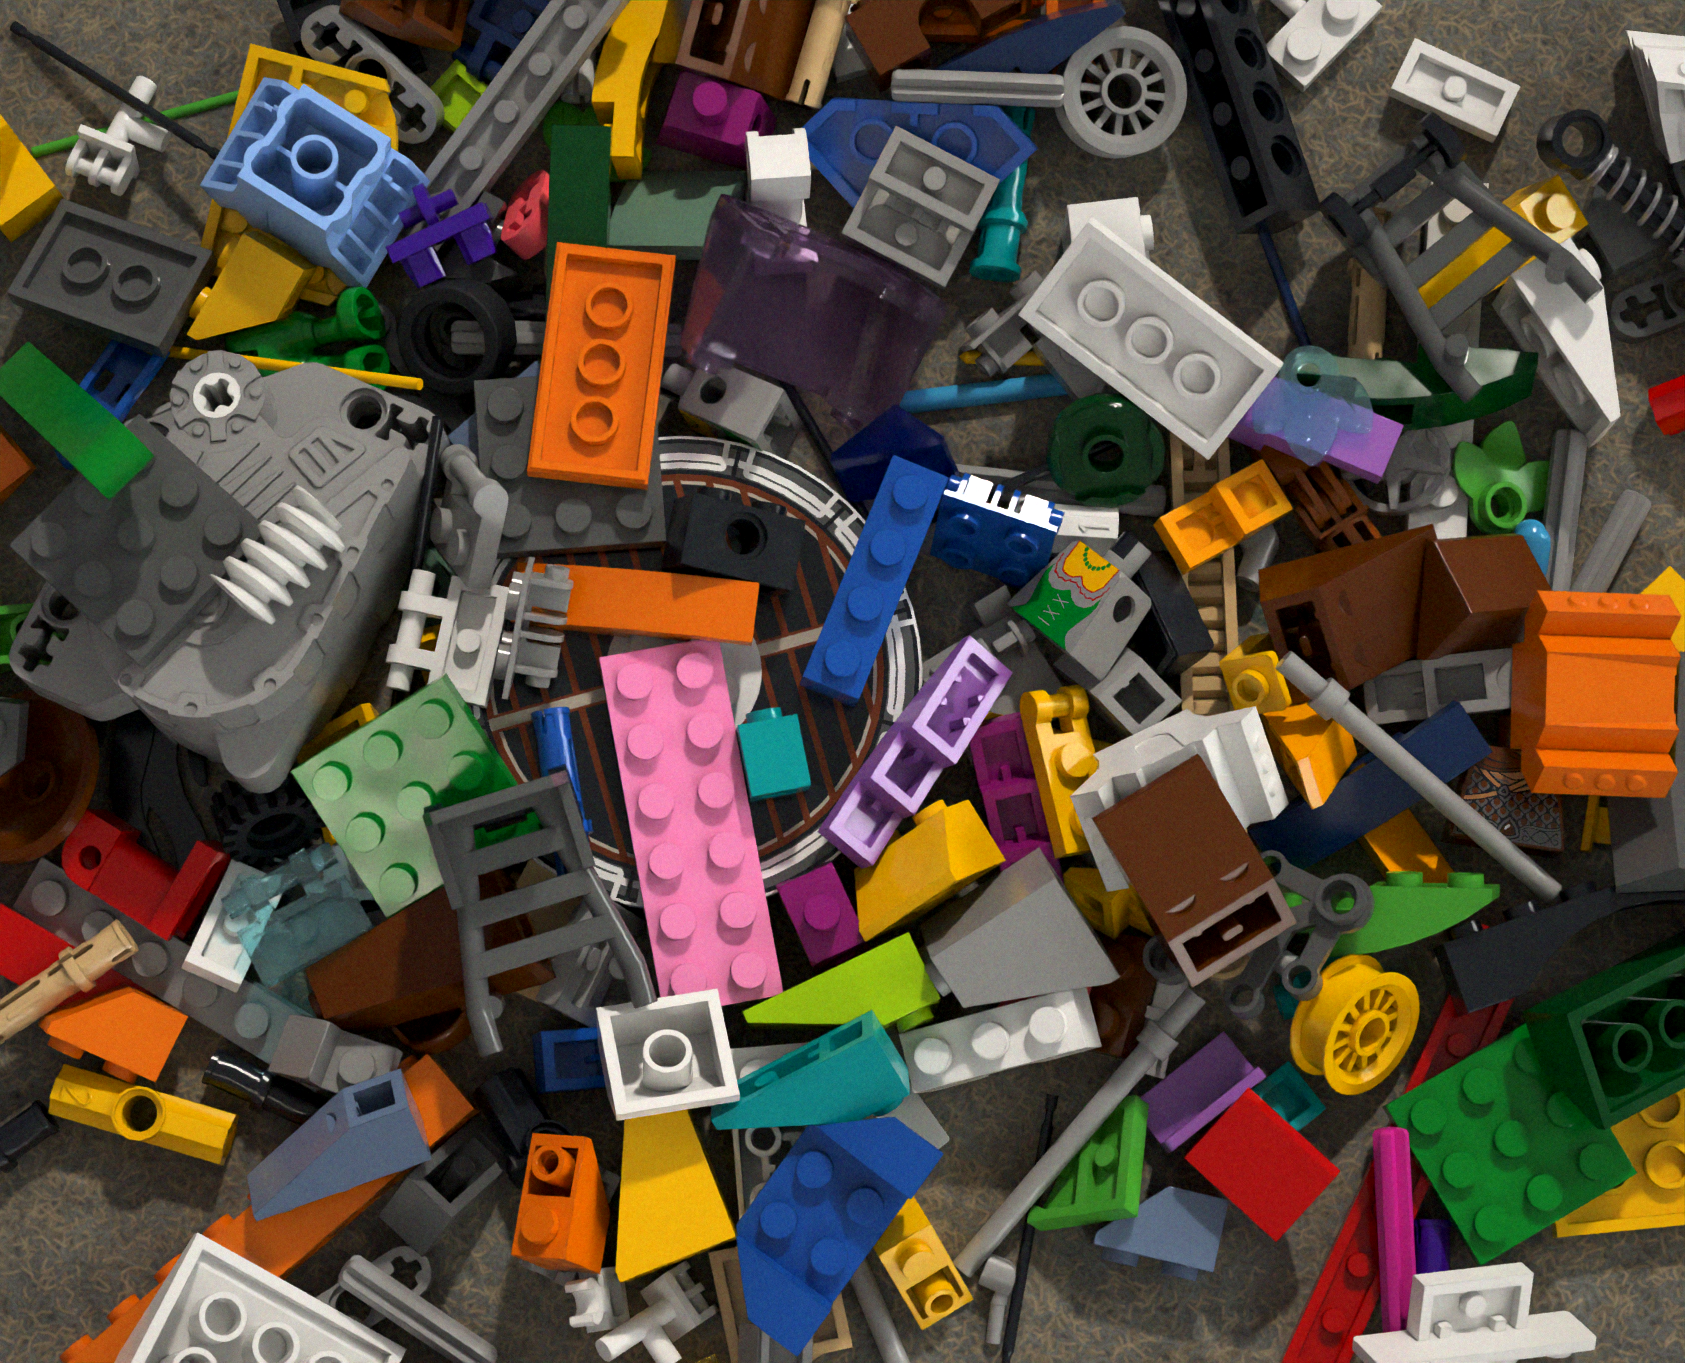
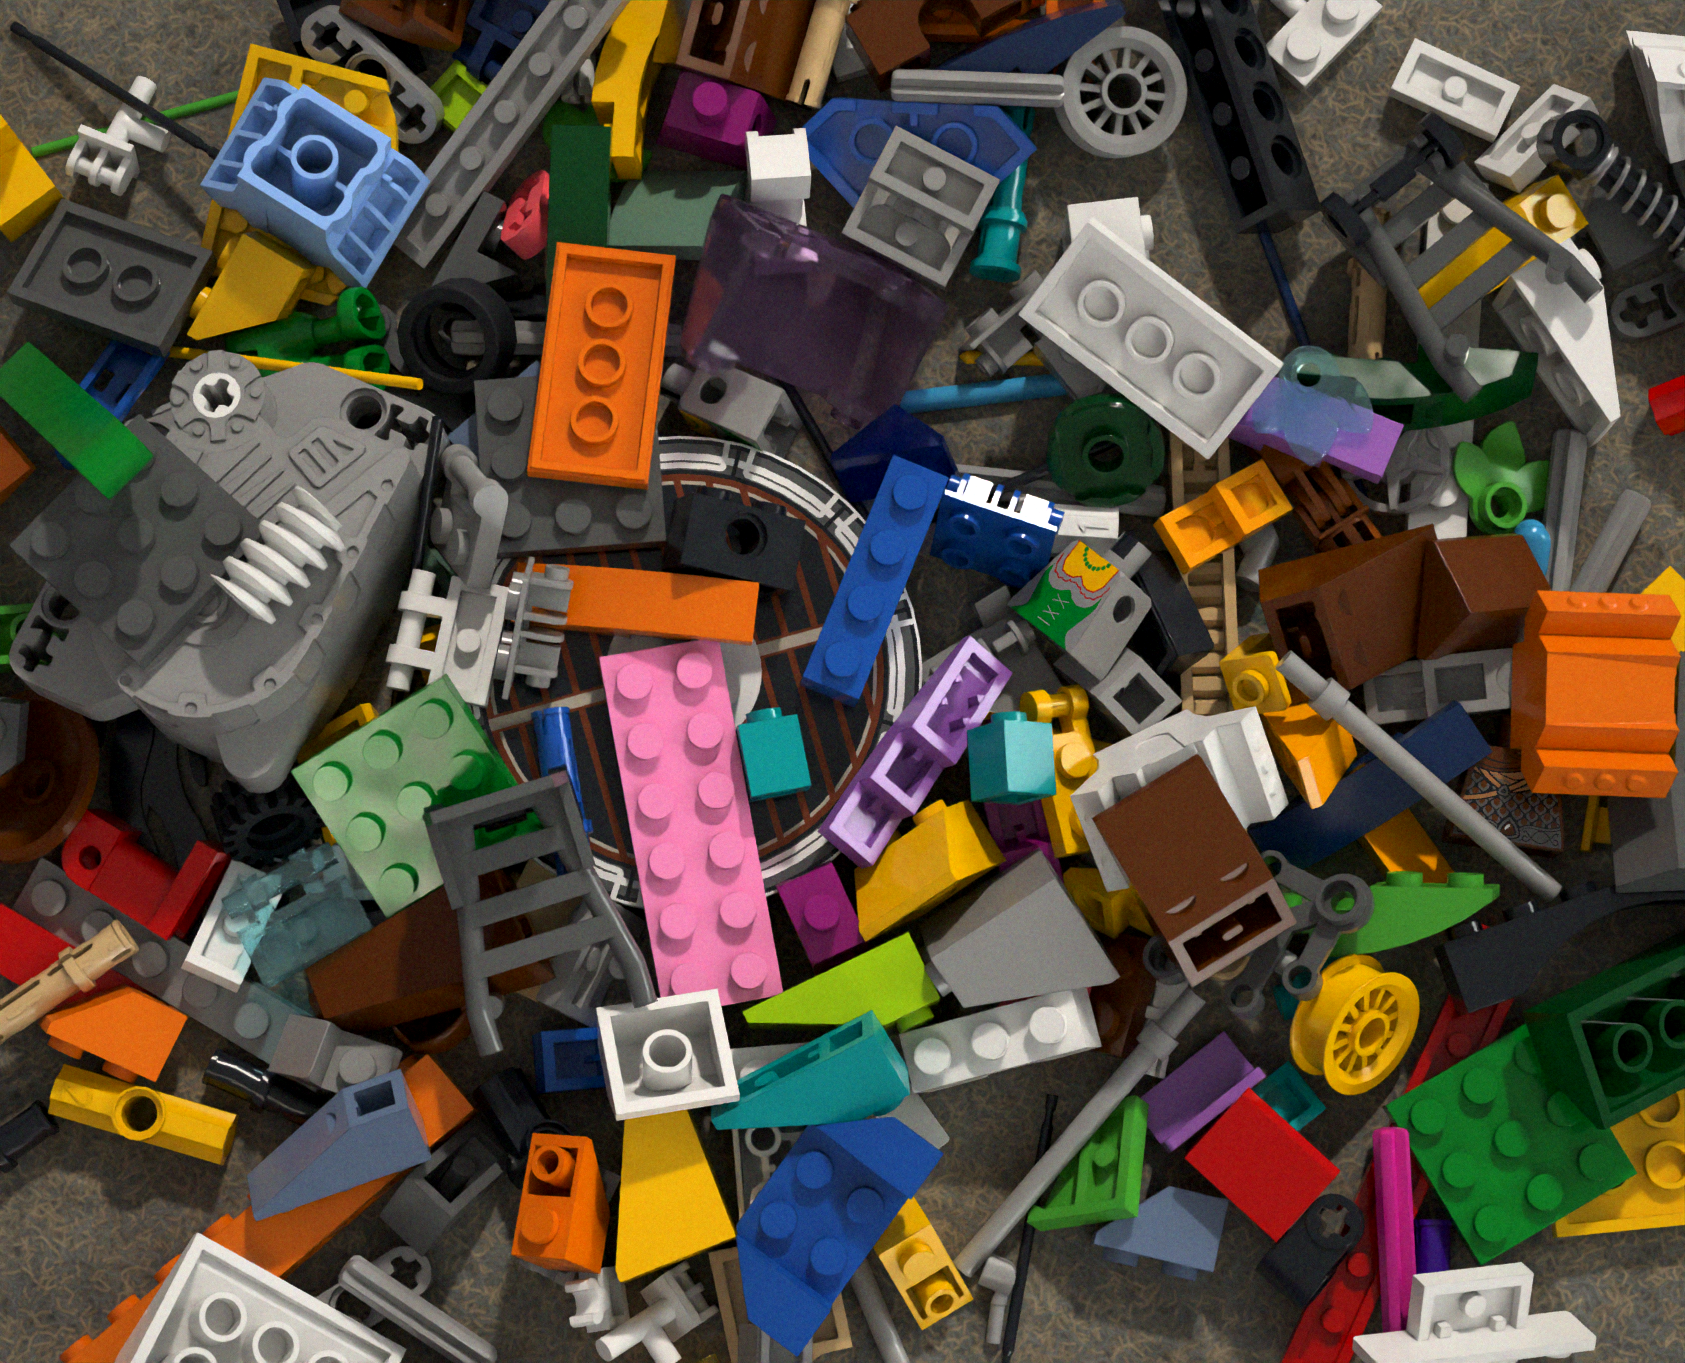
(418, 250): dark purple hips -> none
(1011, 760): none -> teal brick
(1307, 1260): none -> black piece
(1514, 156): none -> white plate

